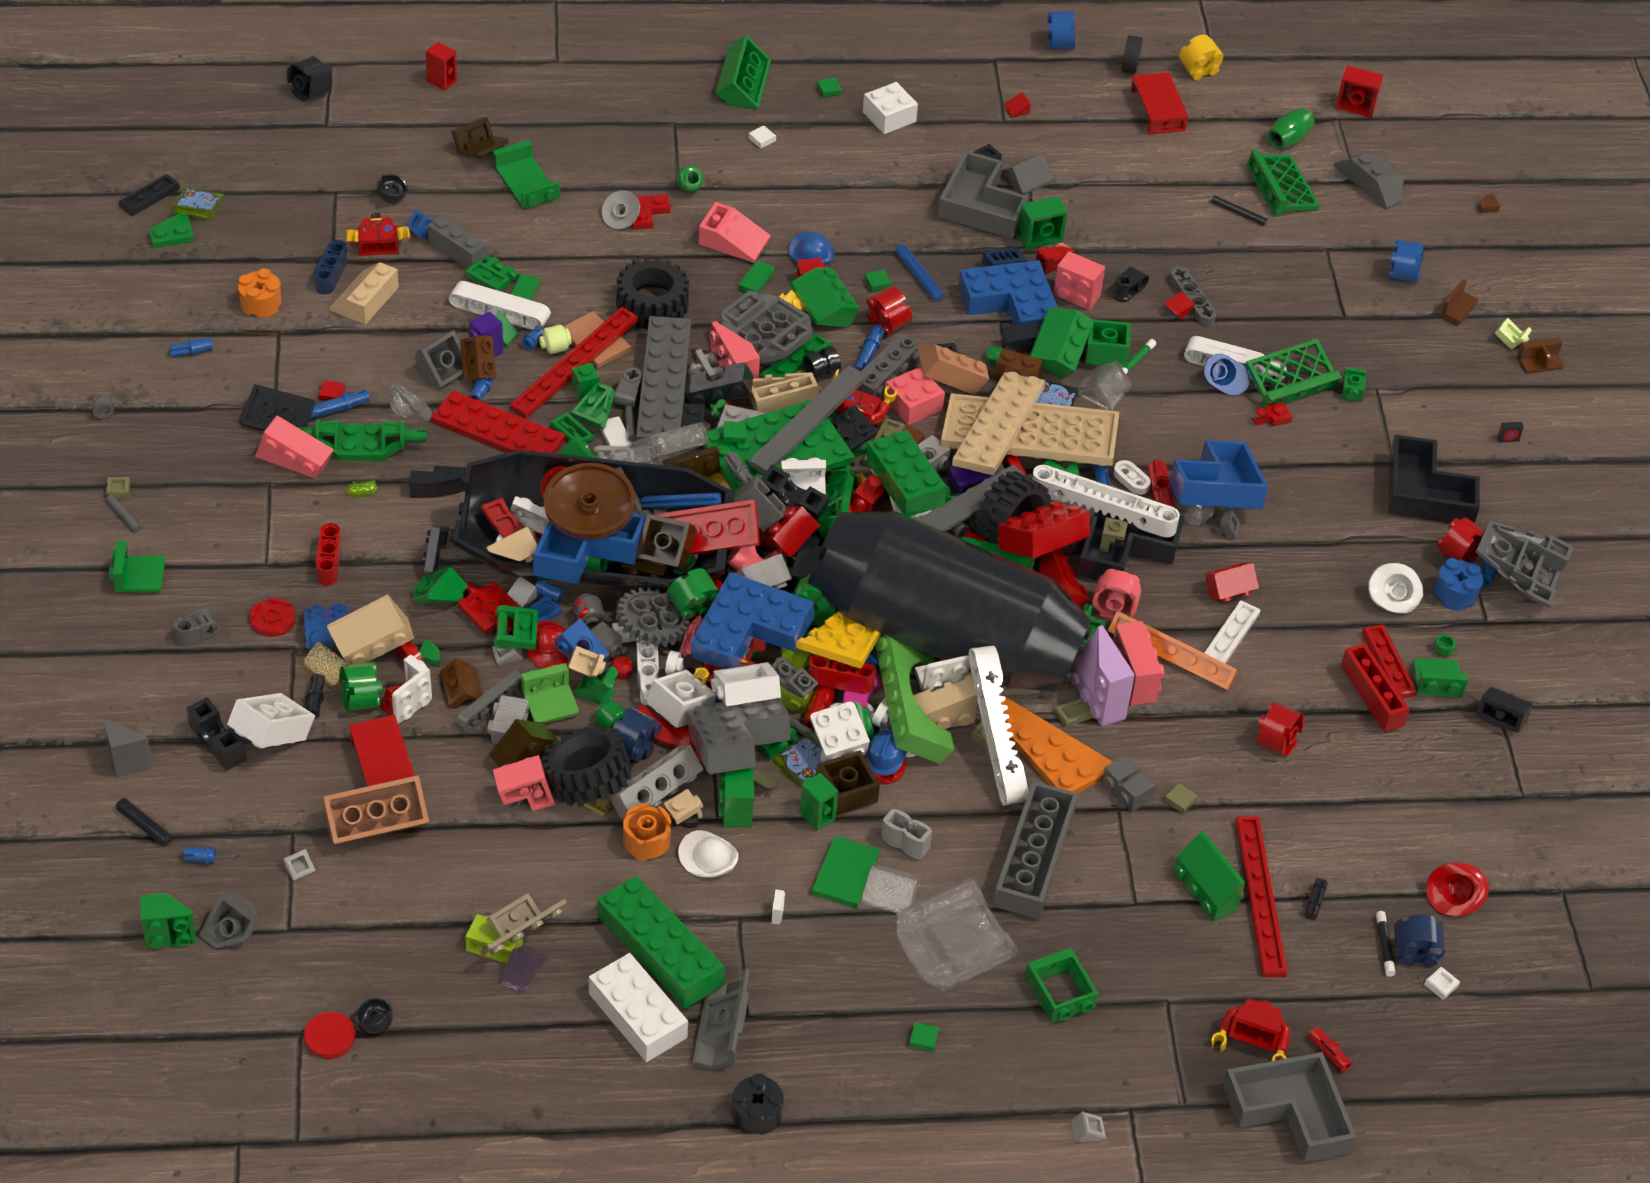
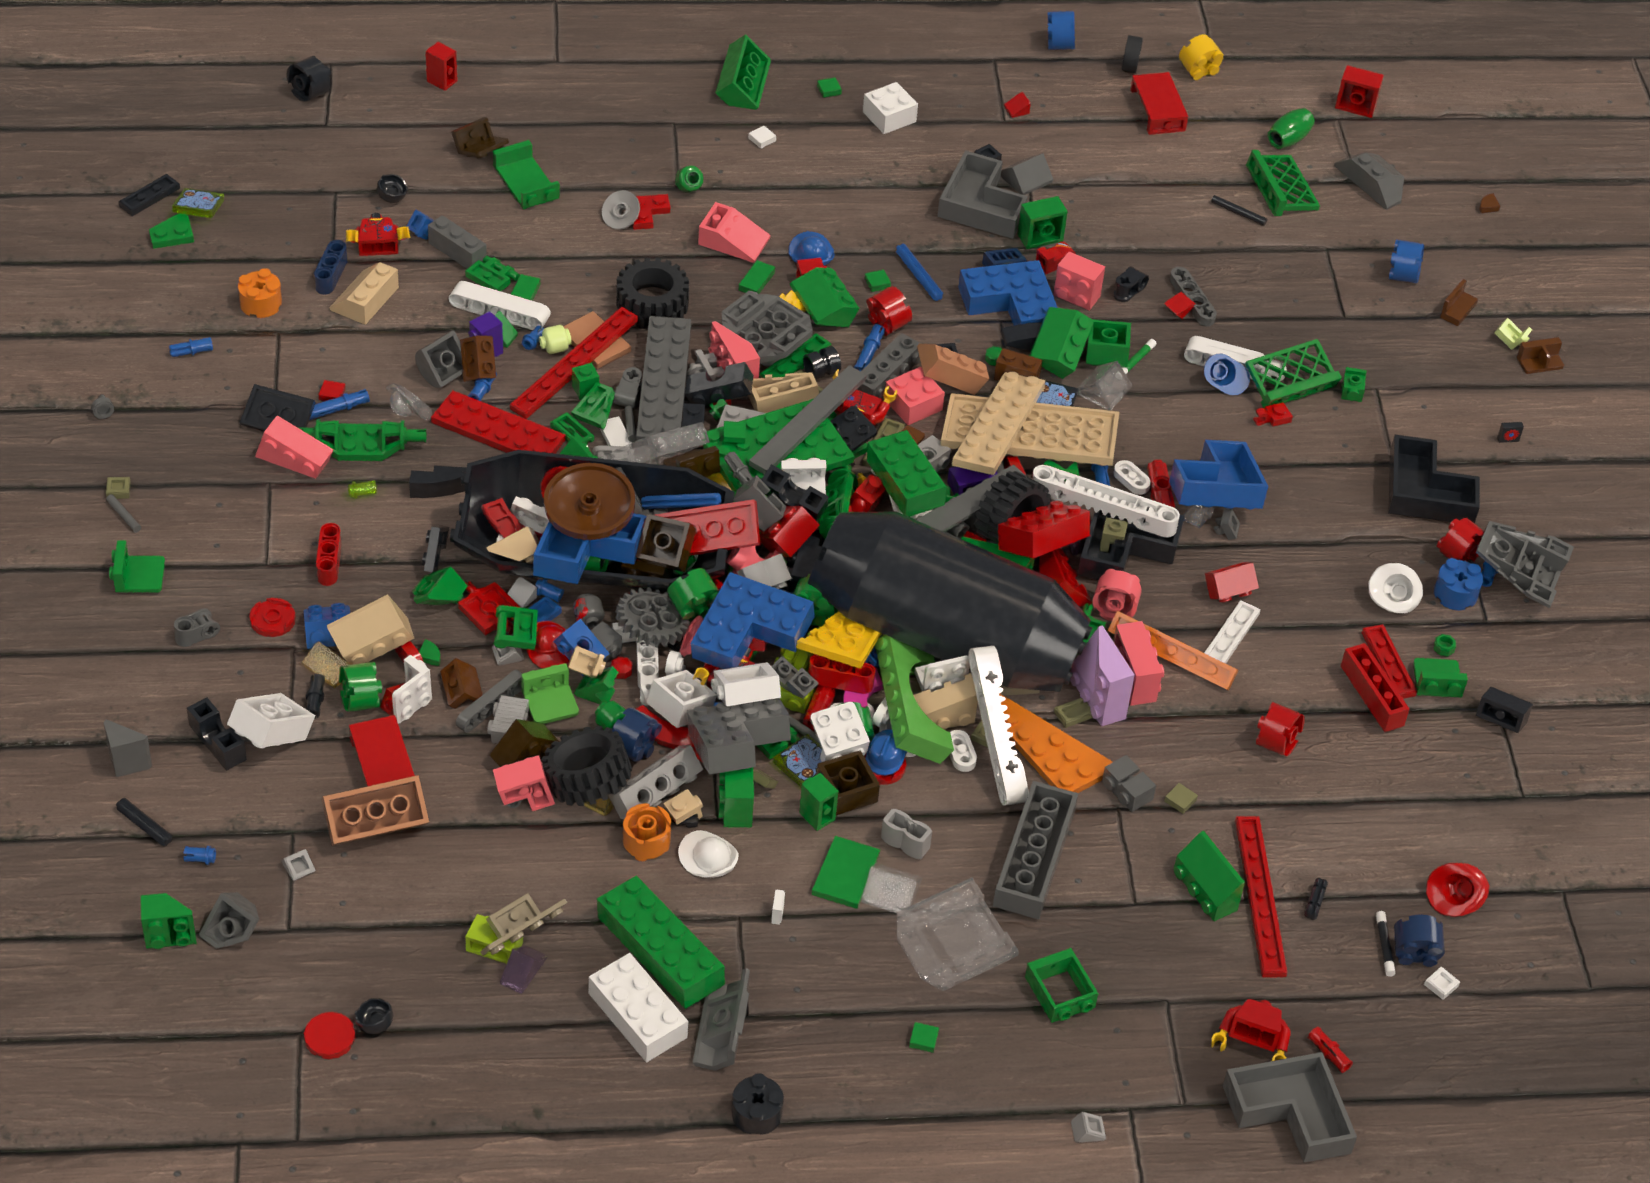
(964, 755): none -> white plate

